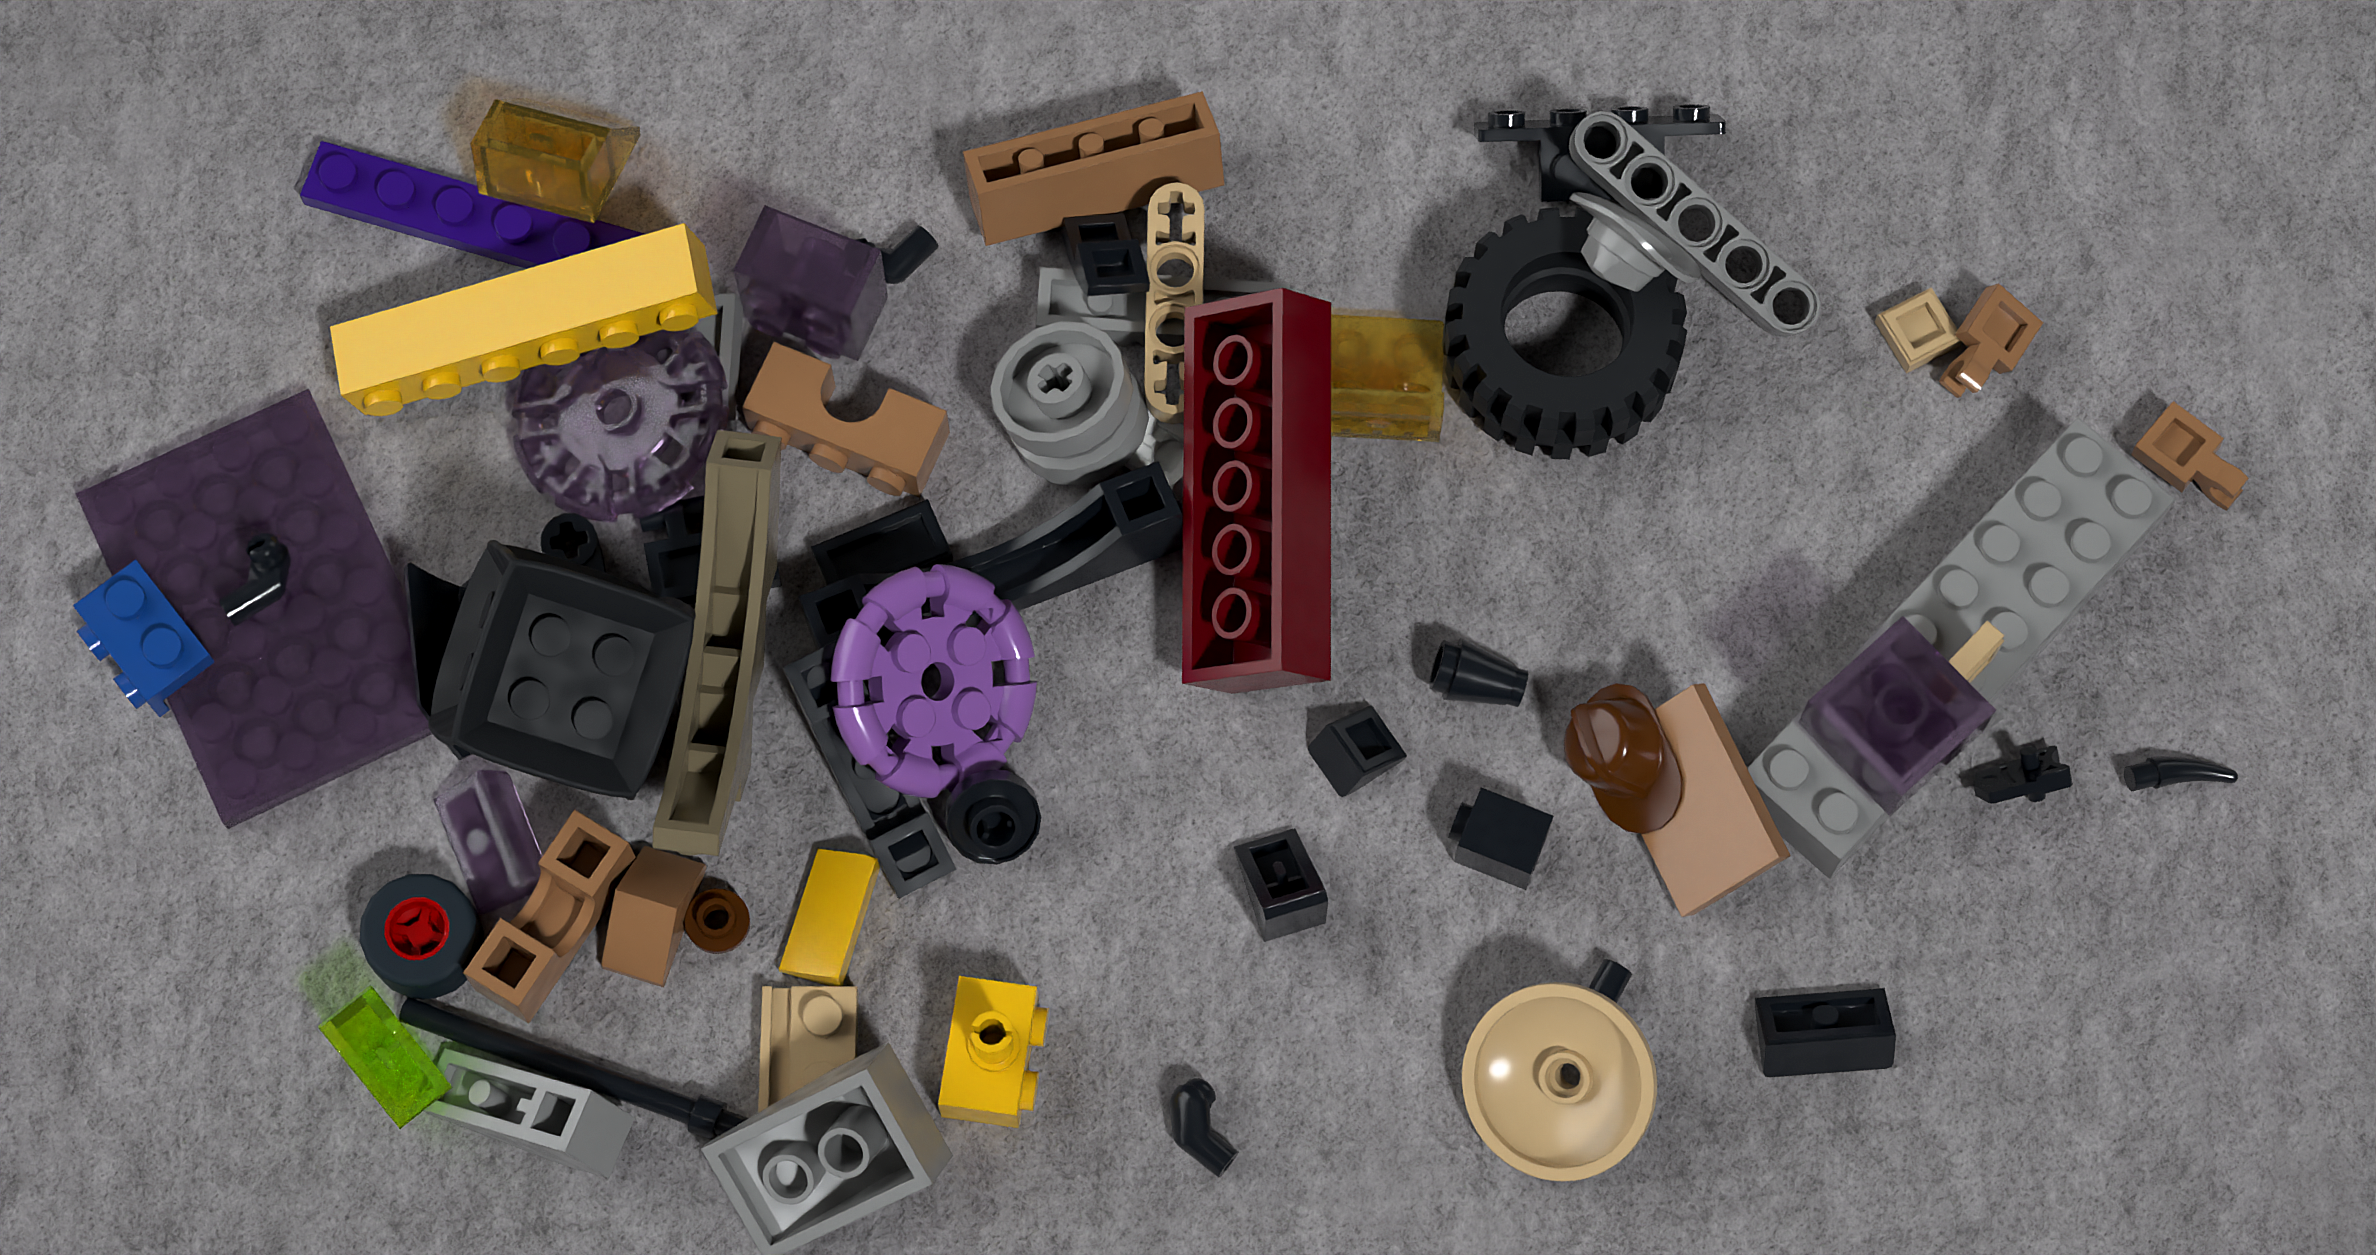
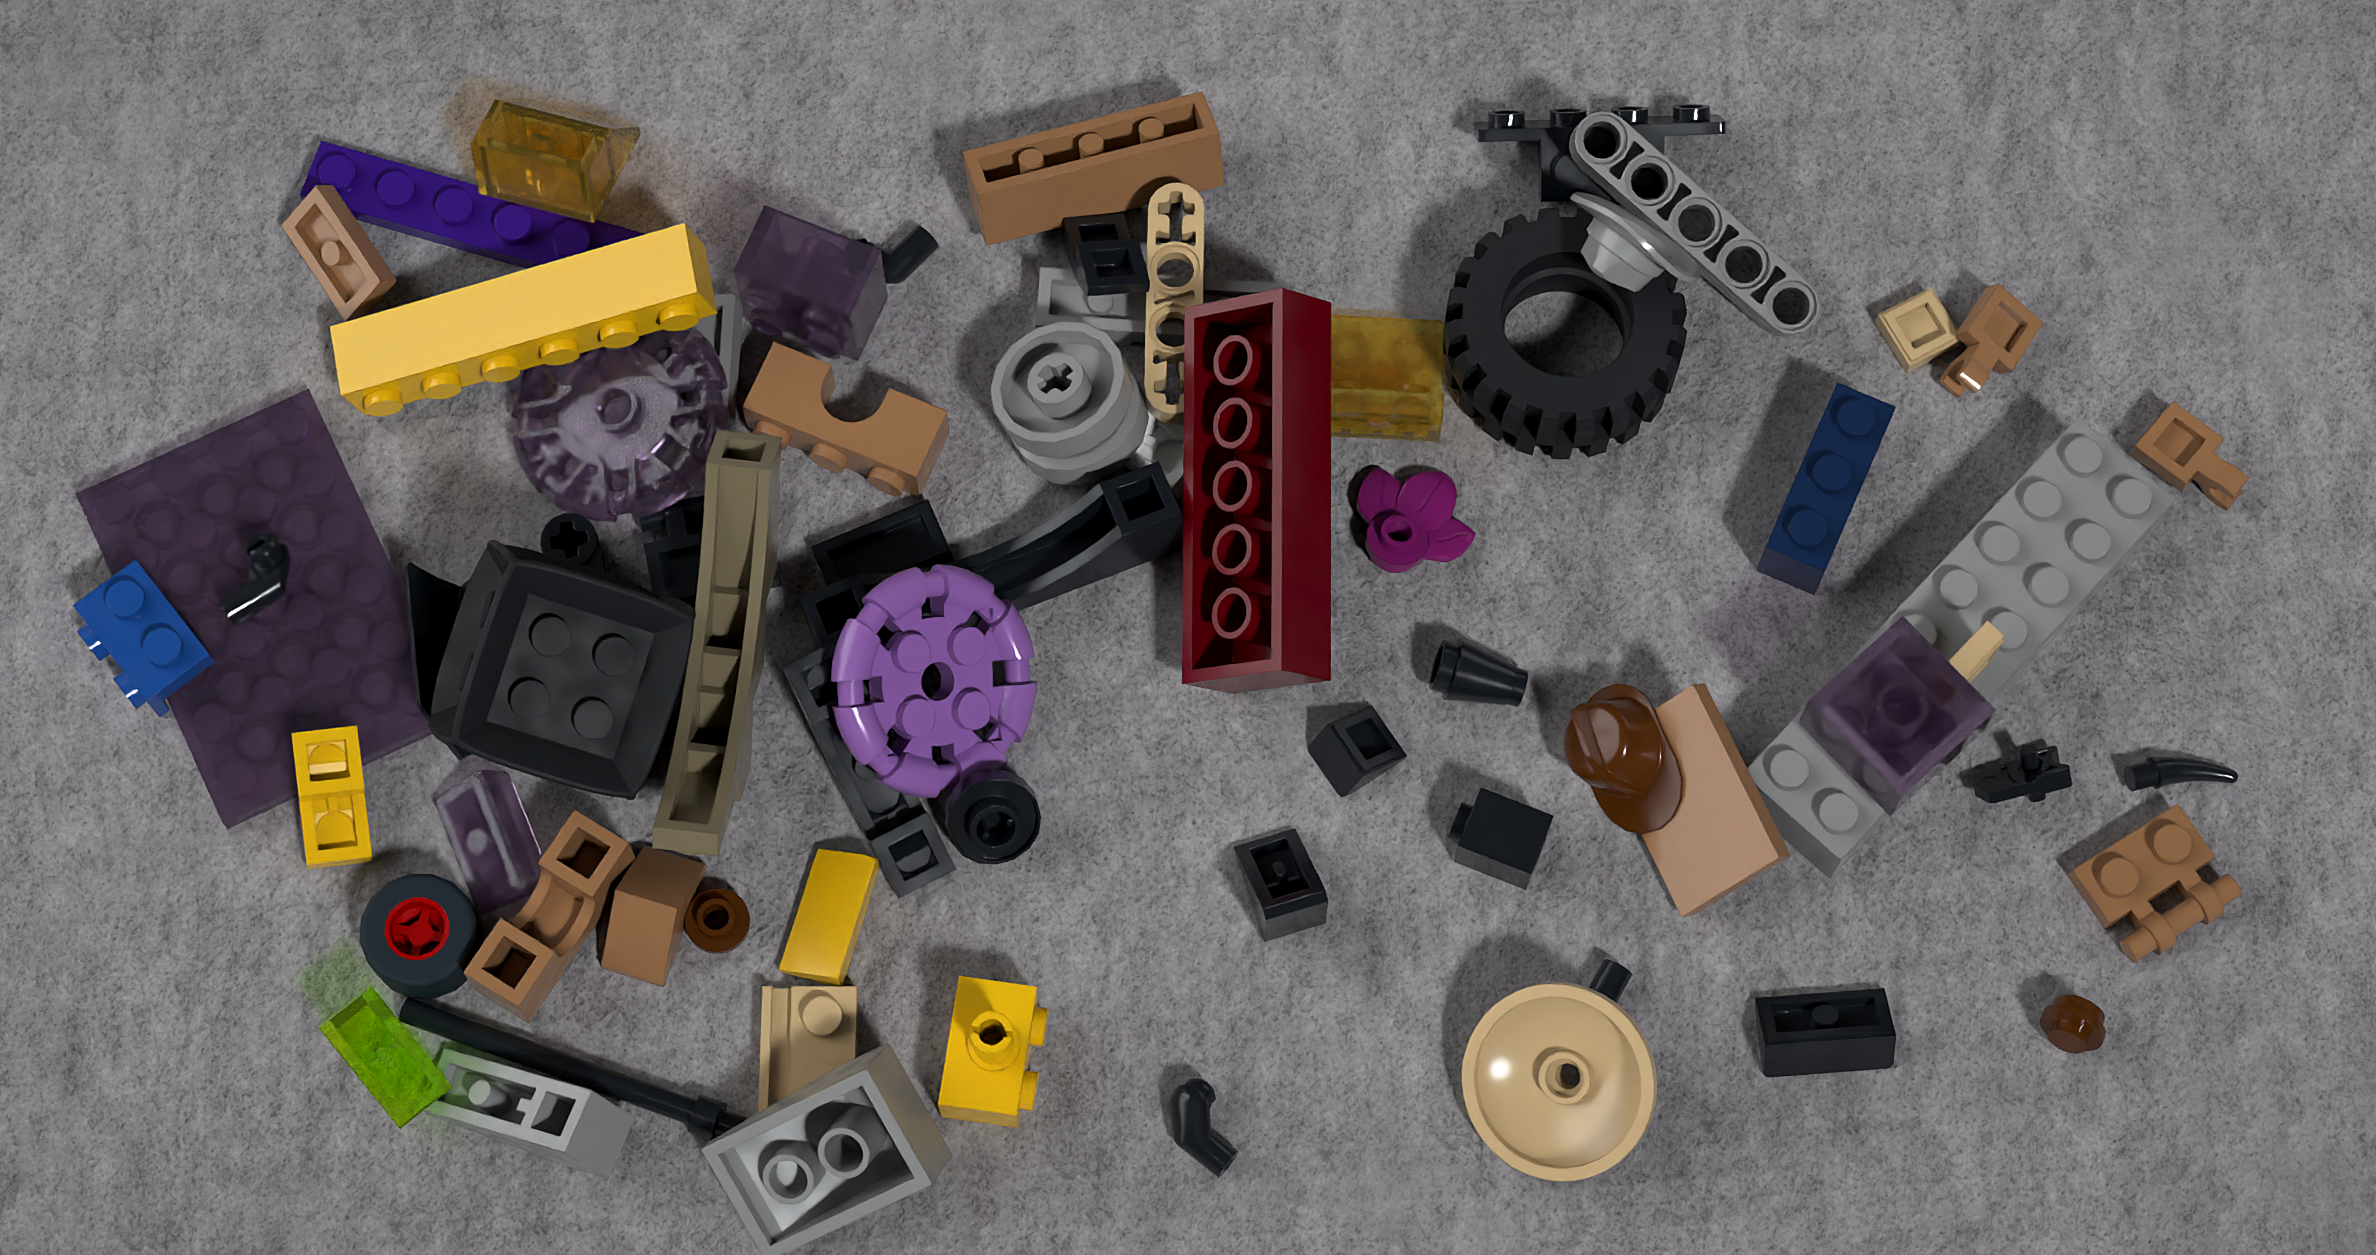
(331, 797): none -> yellow slope
(338, 252): none -> medium nougat plate
(1415, 512): none -> magenta plate
(1825, 488): none -> dark blue arch
(2074, 1024): none -> reddish brown plate
(2143, 867): none -> medium nougat plate

